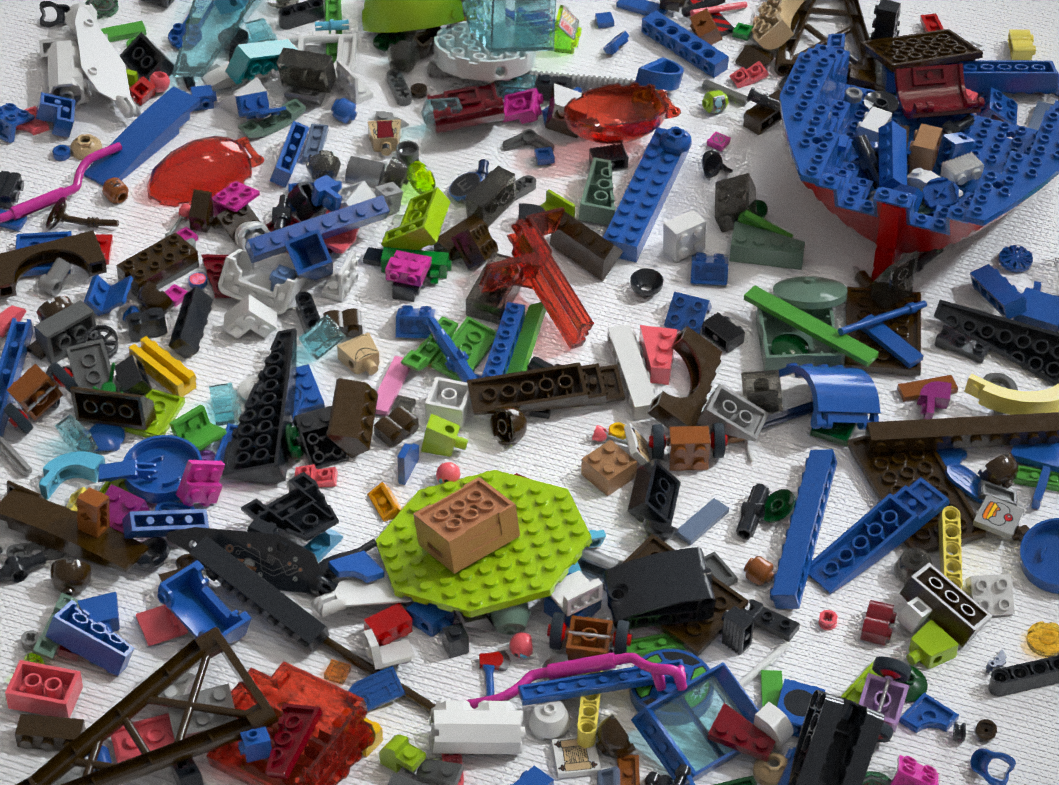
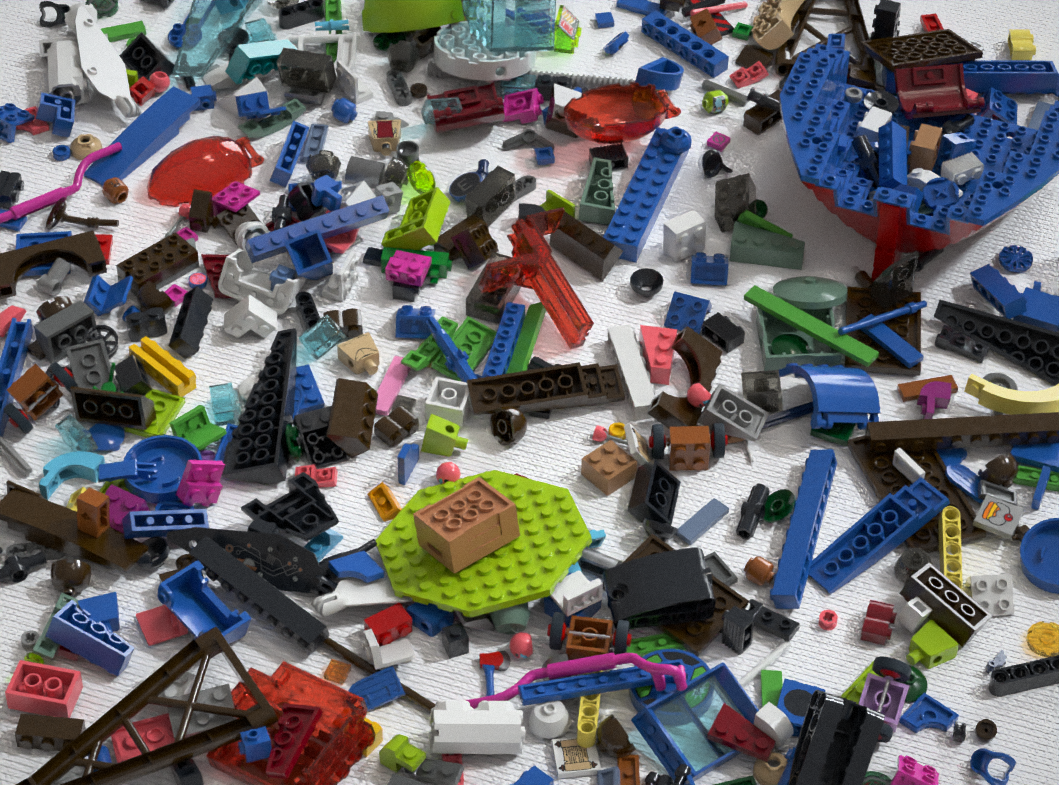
(698, 395): none -> coral piece
(907, 466): none -> white tile

